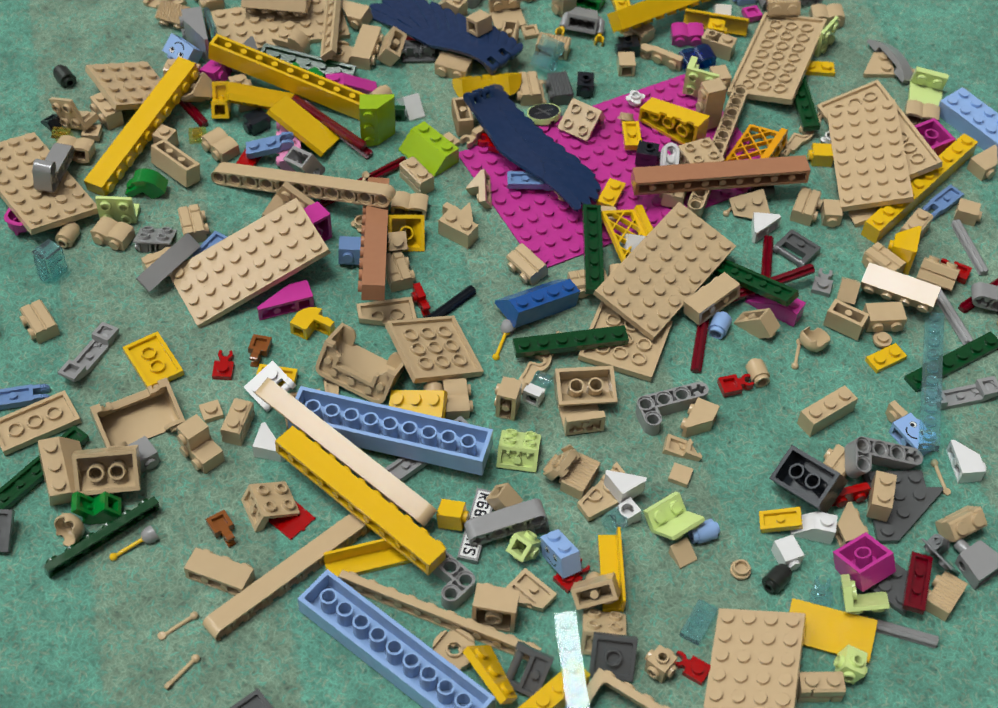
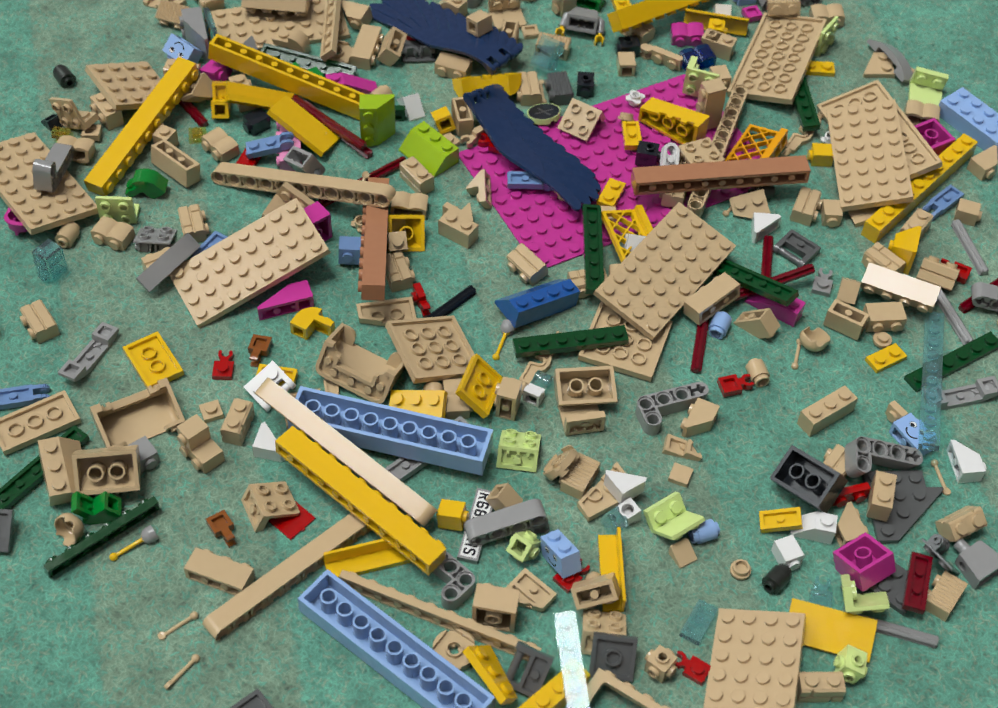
(443, 120): none -> yellow brick
(479, 386): none -> yellow plate

